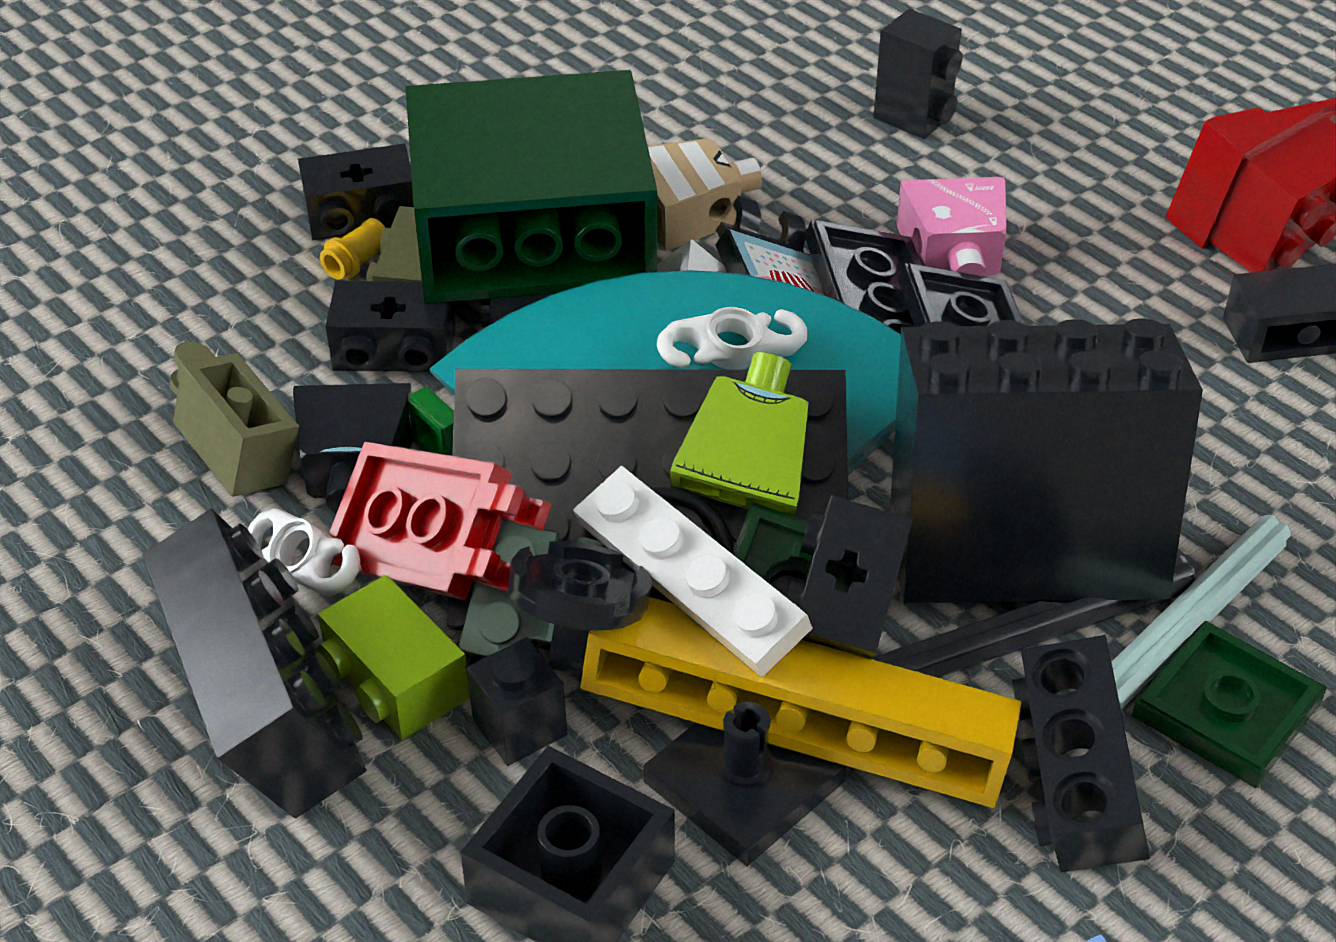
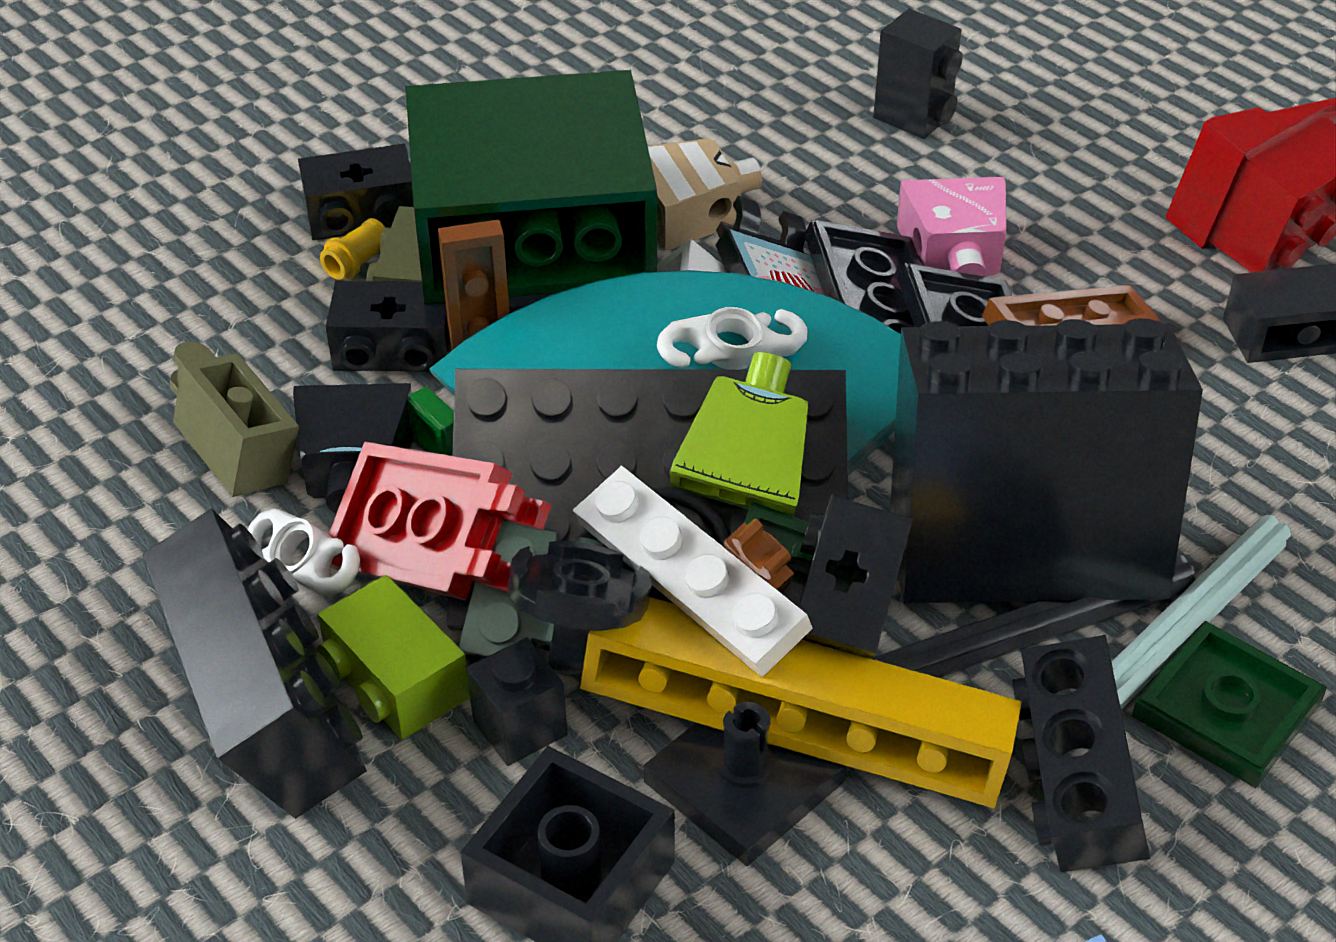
(473, 277): none -> dark orange plate
(761, 554): none -> dark orange plate
(1093, 305): none -> dark orange plate

